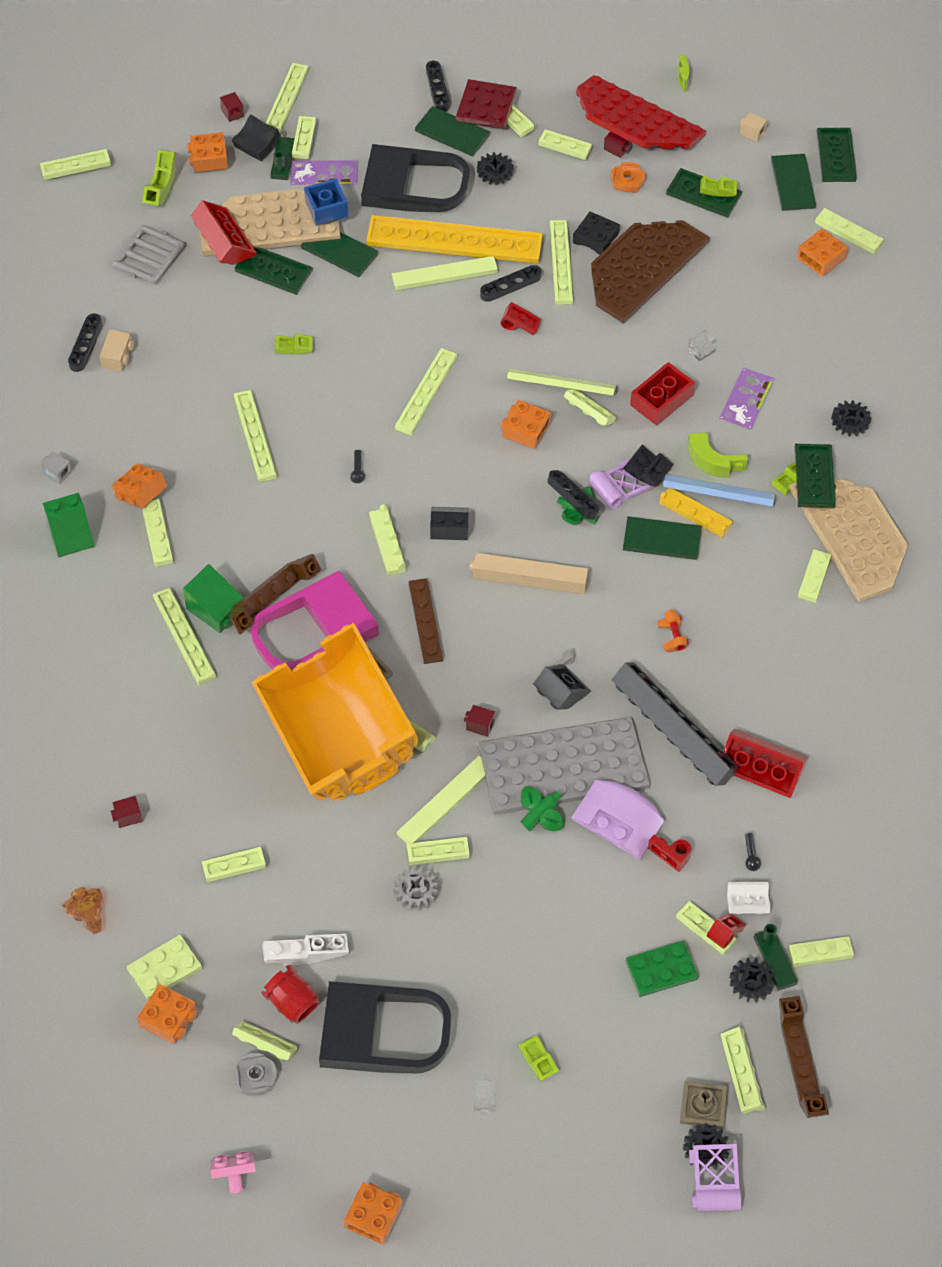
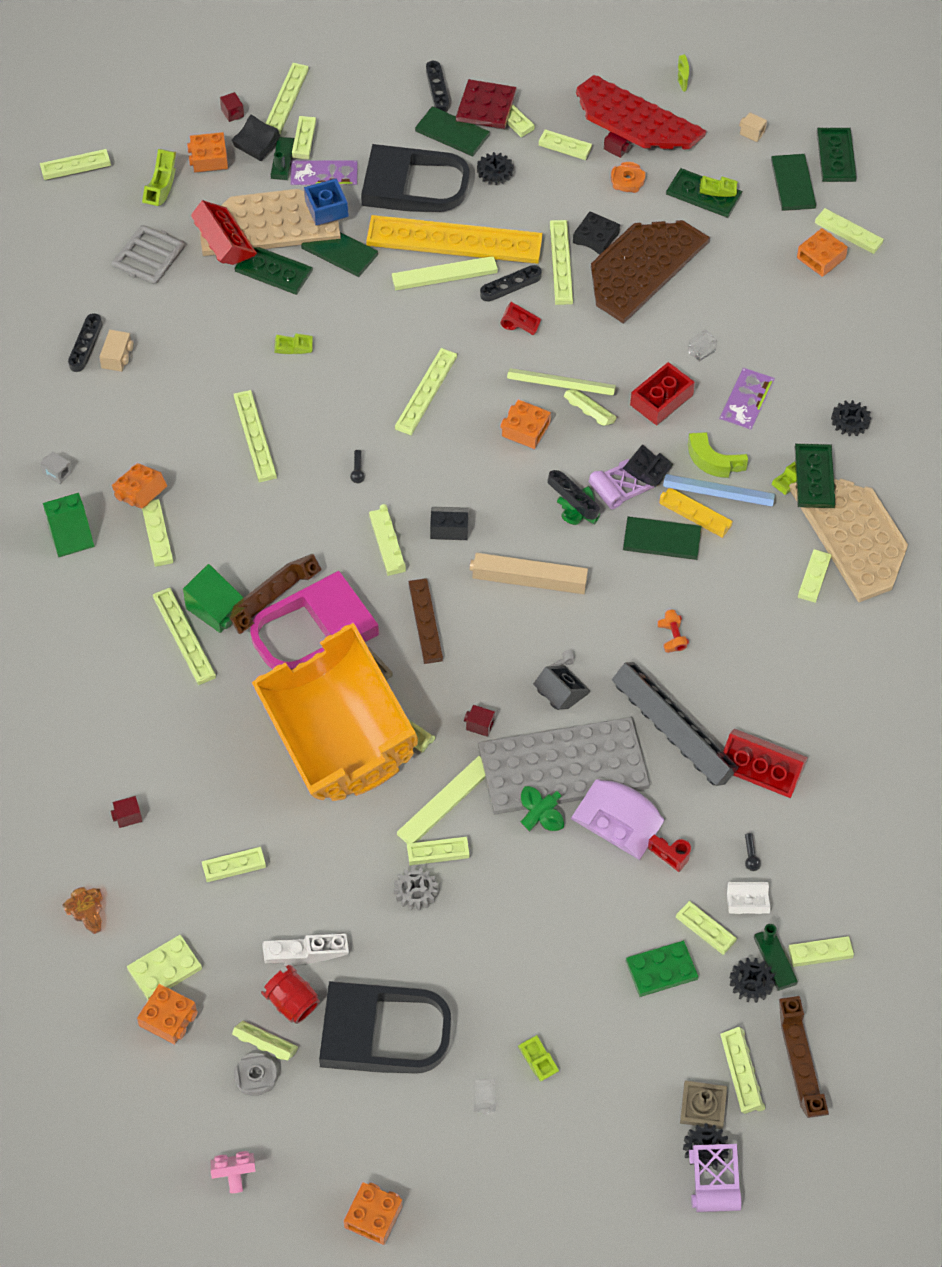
(725, 929): red plate -> none

